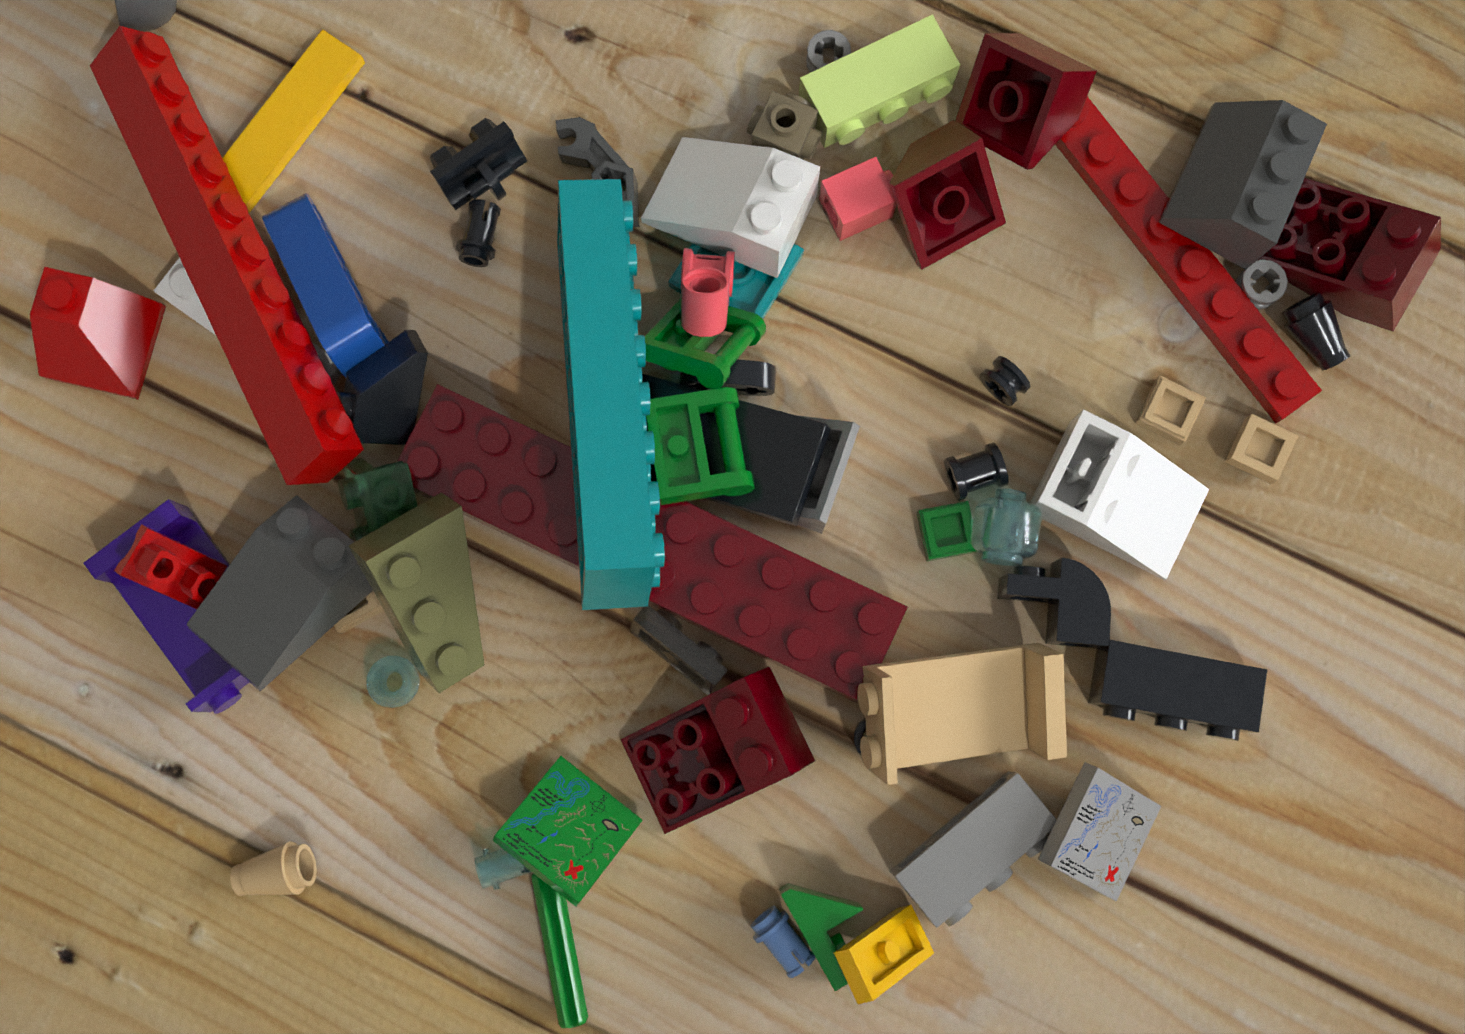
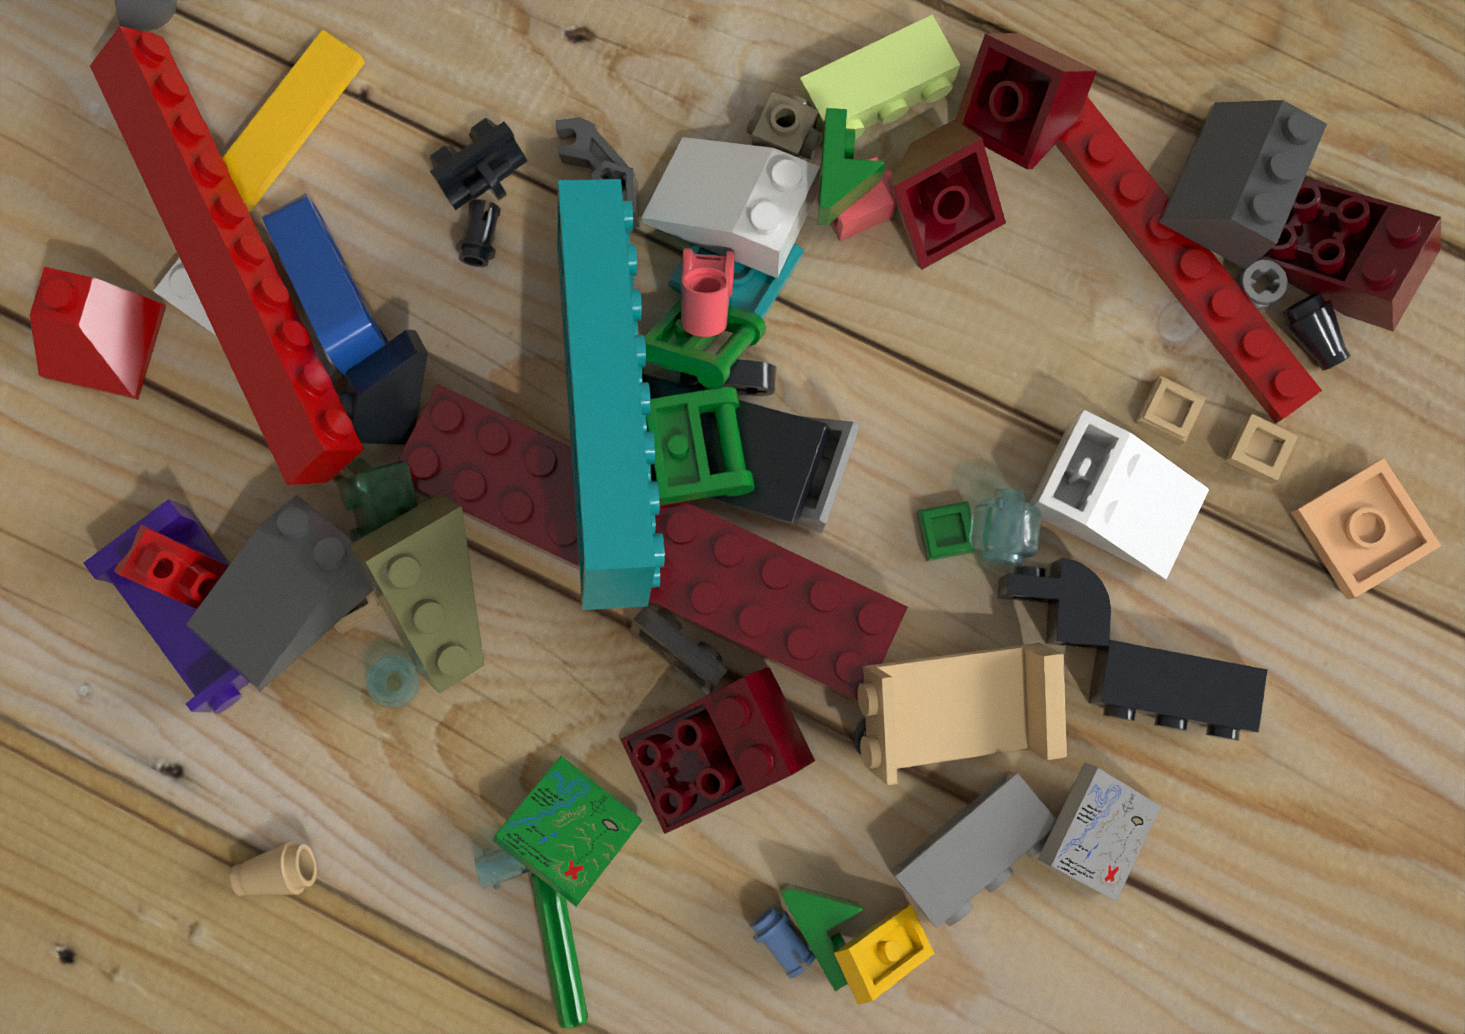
(822, 40): light grey bush -> none
(842, 177): none -> green slope
(976, 471): black bush -> none
(1005, 381): black bush -> none
(1366, 529): none -> light nougat plate

